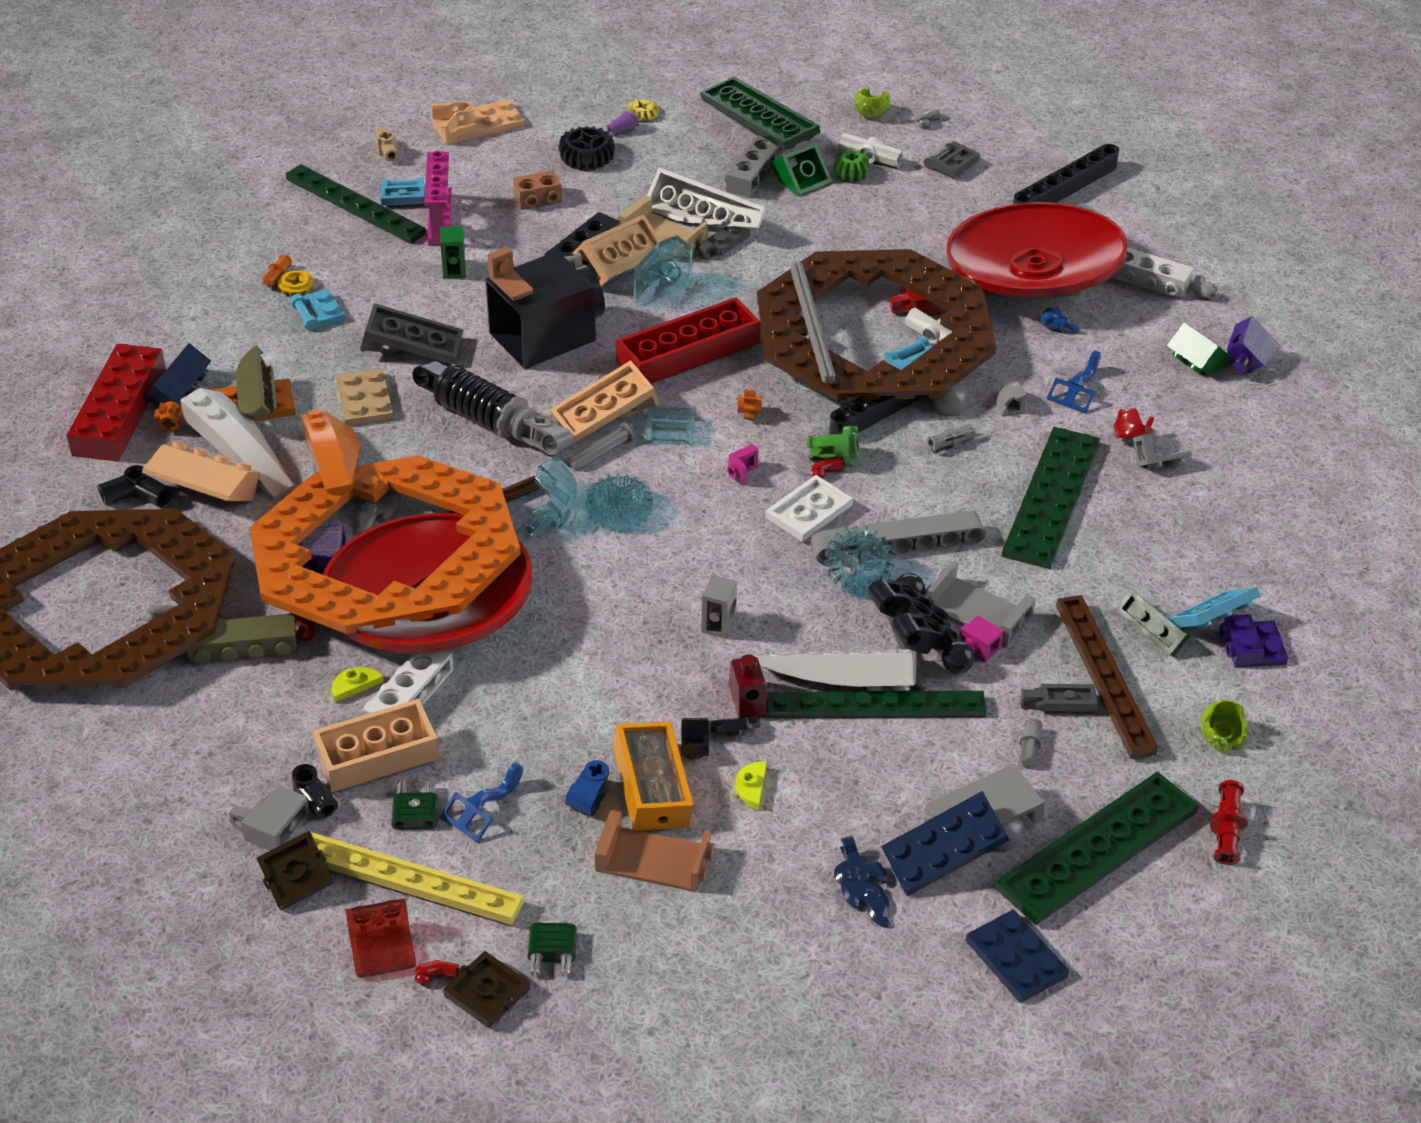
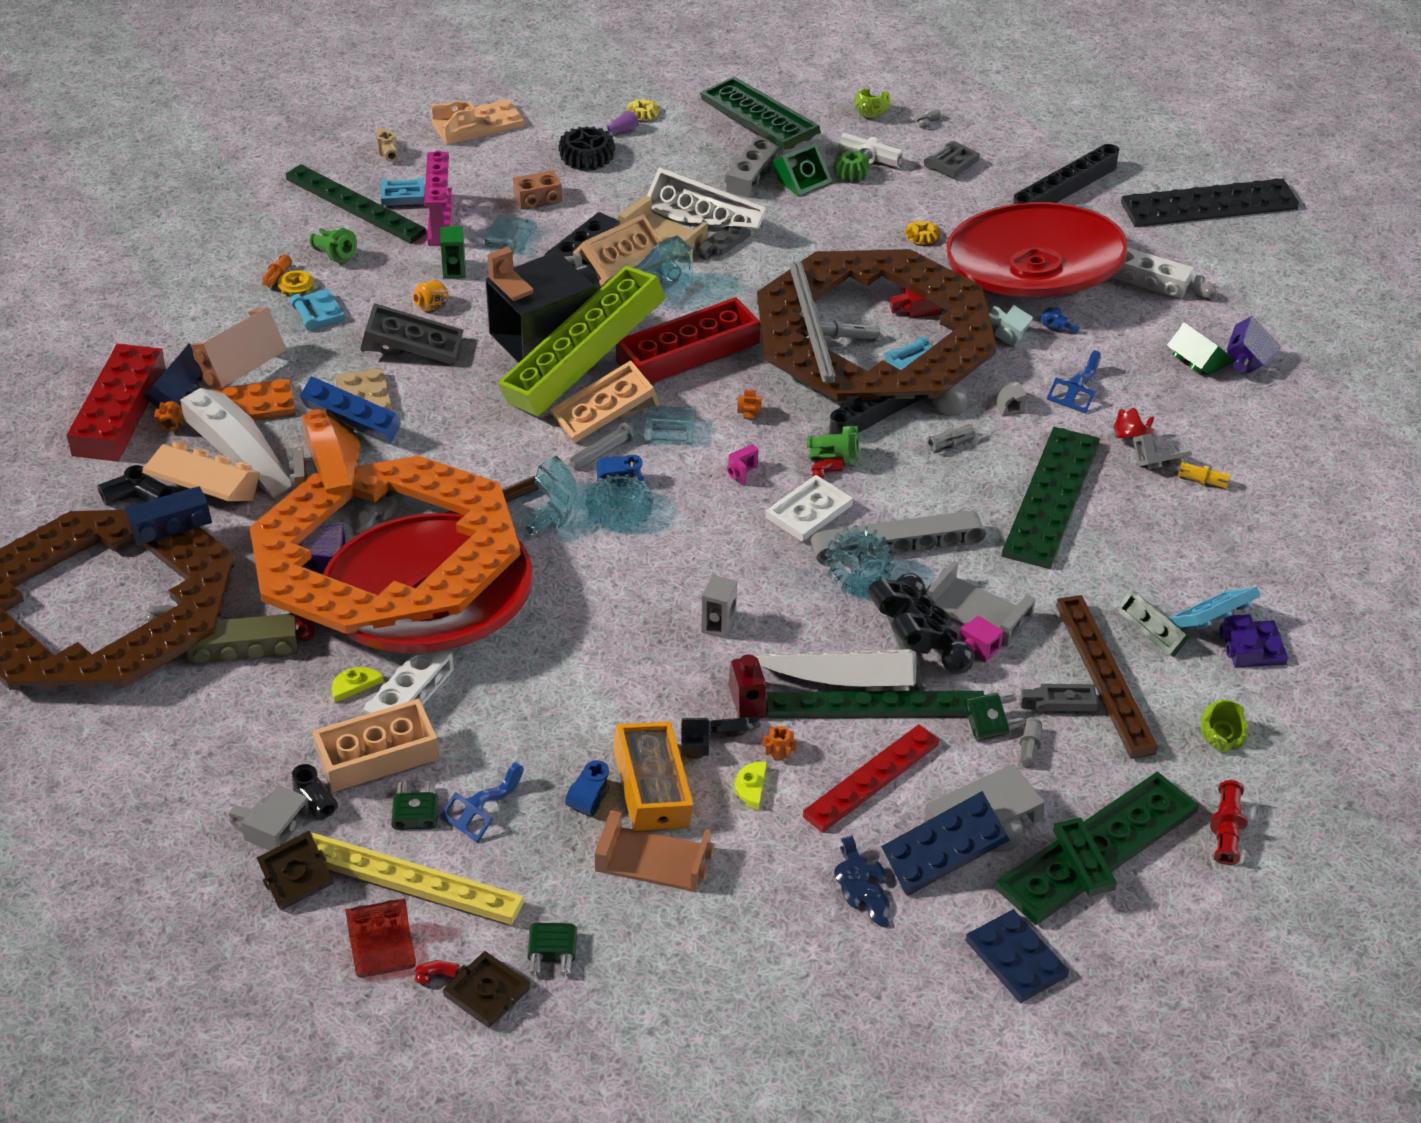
(168, 515): none -> dark blue brick
(239, 349): none -> nougat panel
(255, 385): olive brick -> none
(297, 466): none -> light grey hinge
(338, 244): none -> bright green piece
(351, 409): none -> blue brick
(430, 295): none -> light orange head
(491, 406): piece -> none
(504, 231): none -> clear light blue plate
(582, 340): none -> lime brick
(620, 465): none -> blue piece
(779, 742): none -> orange gear
(837, 329): none -> light grey pin
(870, 778): none -> red plate
(926, 326): white piece -> none
(928, 232): none -> yellow gear
(988, 716): none -> dark green piece
(1011, 325): none -> light aqua brick
(1084, 857): none -> dark green plate
(1204, 475): none -> yellow pin
(1209, 202): none -> black plate

